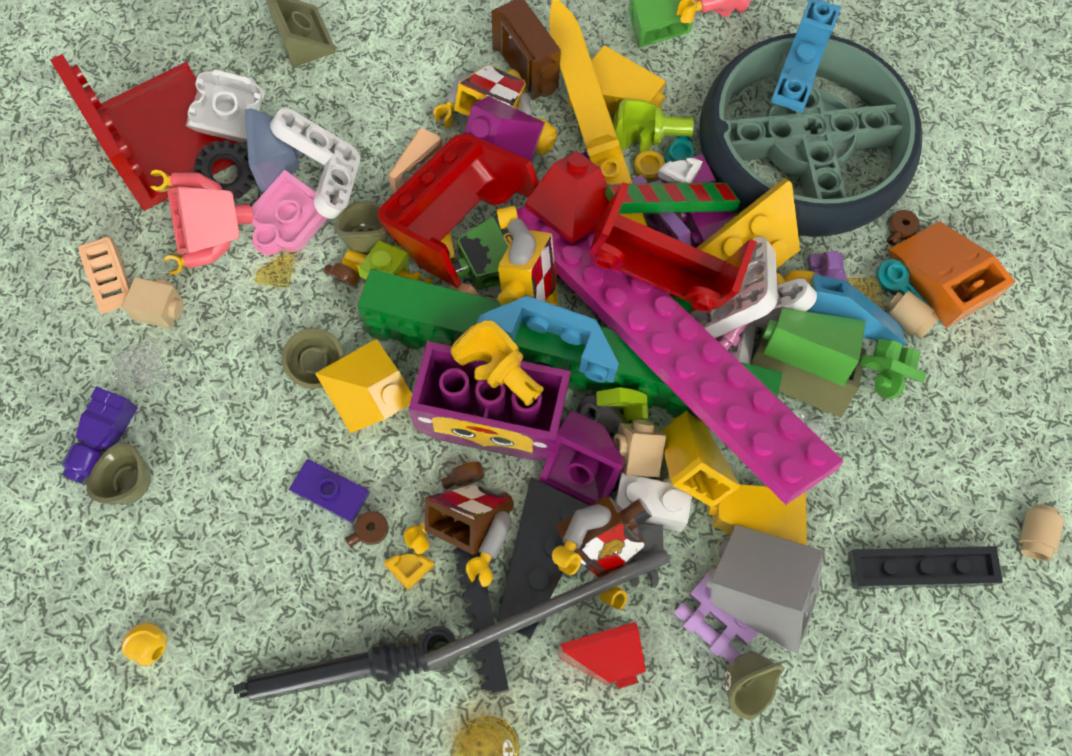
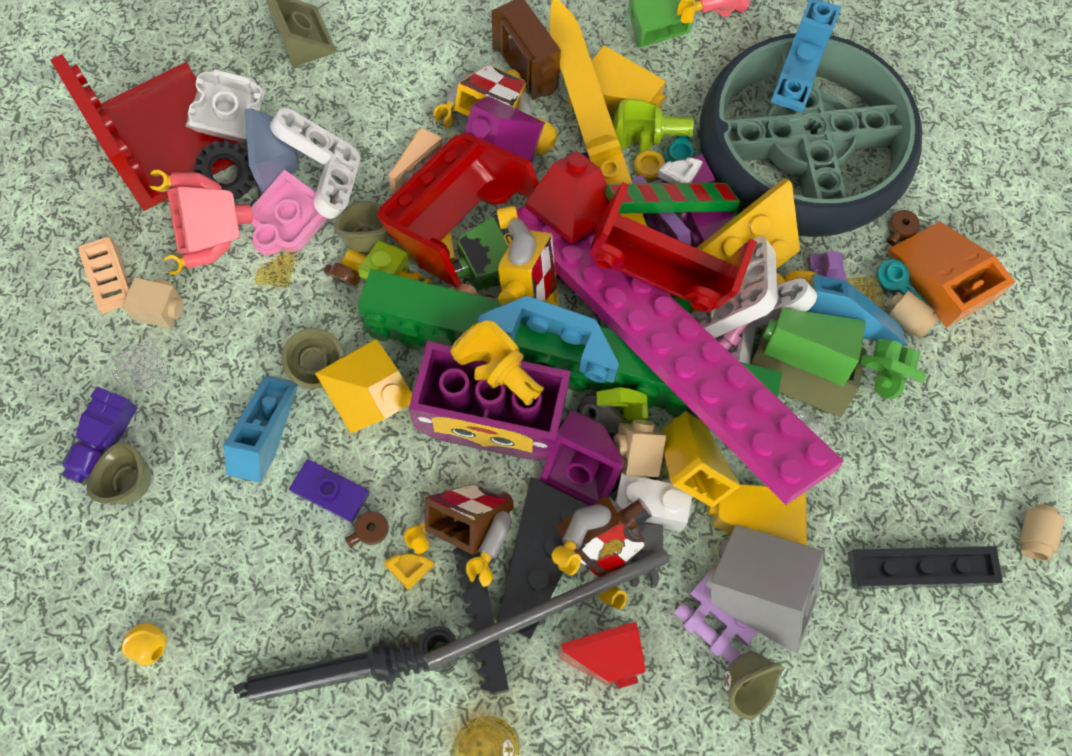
(259, 430): none -> dark azure slope
(464, 475): reddish brown piece -> none

